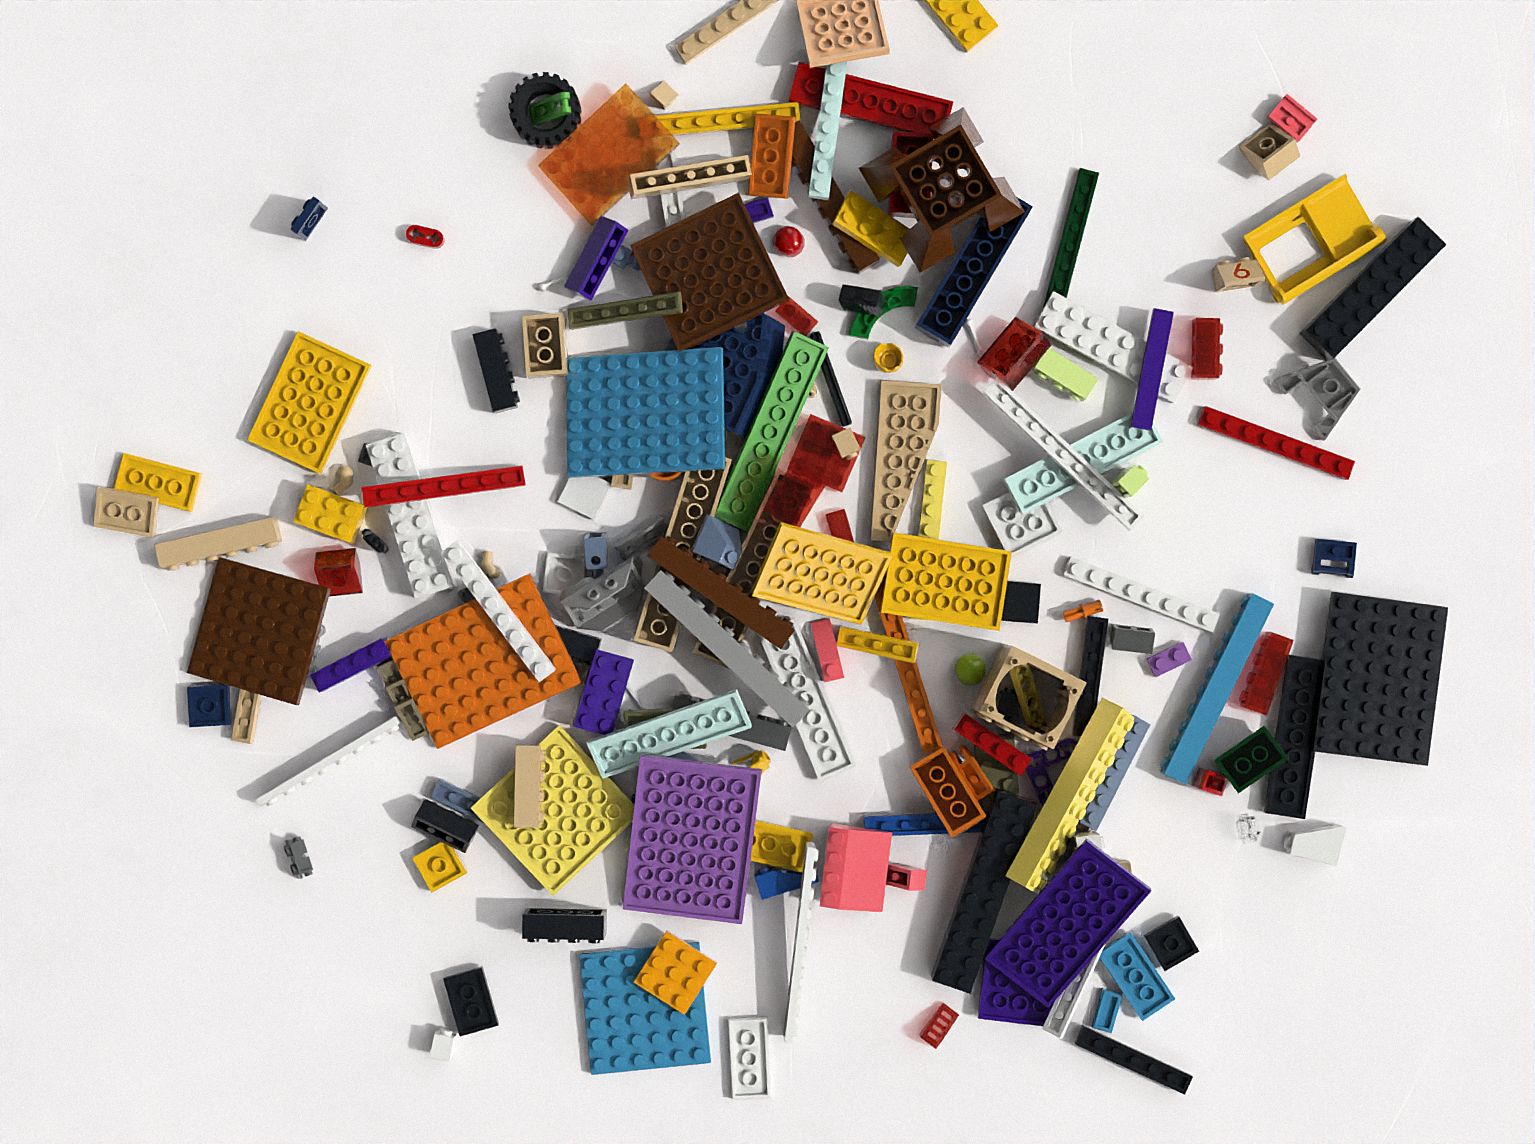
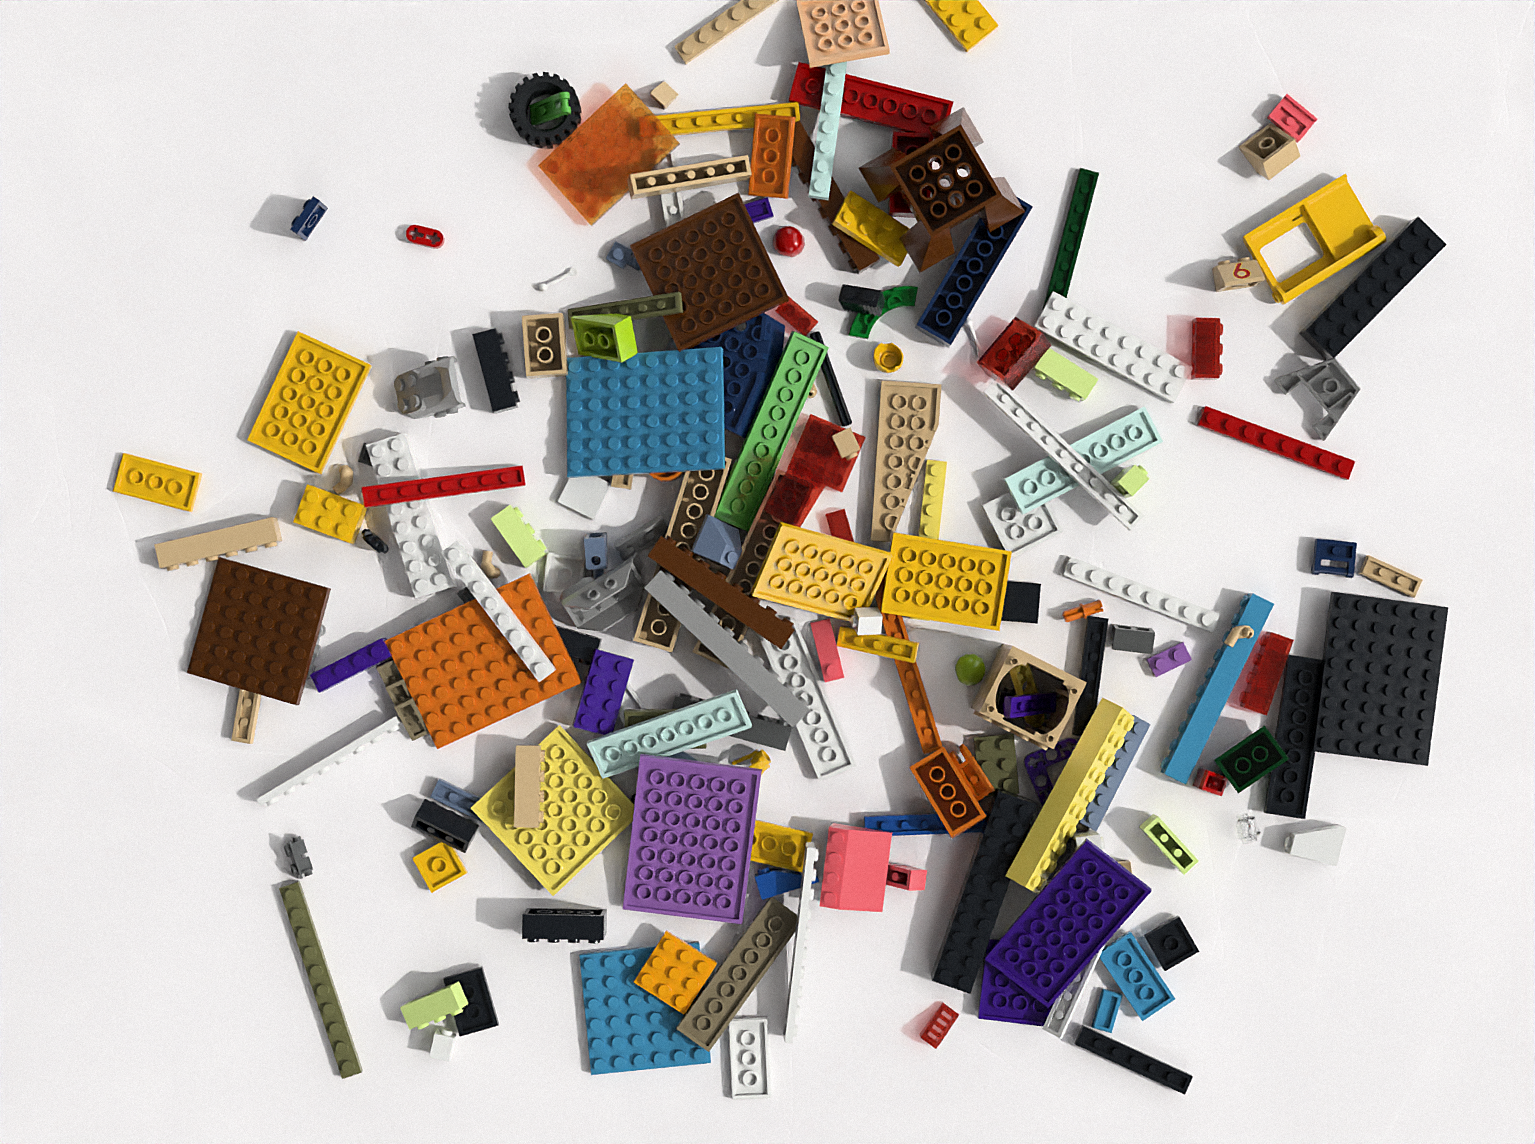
(126, 511): tan plate -> none
(209, 705): dark blue plate -> none
(321, 980): none -> olive plate
(339, 571): clear red slope -> none
(429, 389): none -> light grey slope
(434, 1006): none -> yellowish green brick
(519, 535): none -> yellowish green brick
(596, 258): dark purple brick -> none
(605, 336): none -> lime slope
(739, 974): none -> dark tan plate
(867, 620): none -> white brick
(991, 744): red brick -> none
(1029, 704): none -> dark purple plate
(1152, 369): dark purple tile -> none
(1168, 844): none -> yellowish green brick
(1237, 633): none -> tan arm
(1390, 576): none -> tan tile

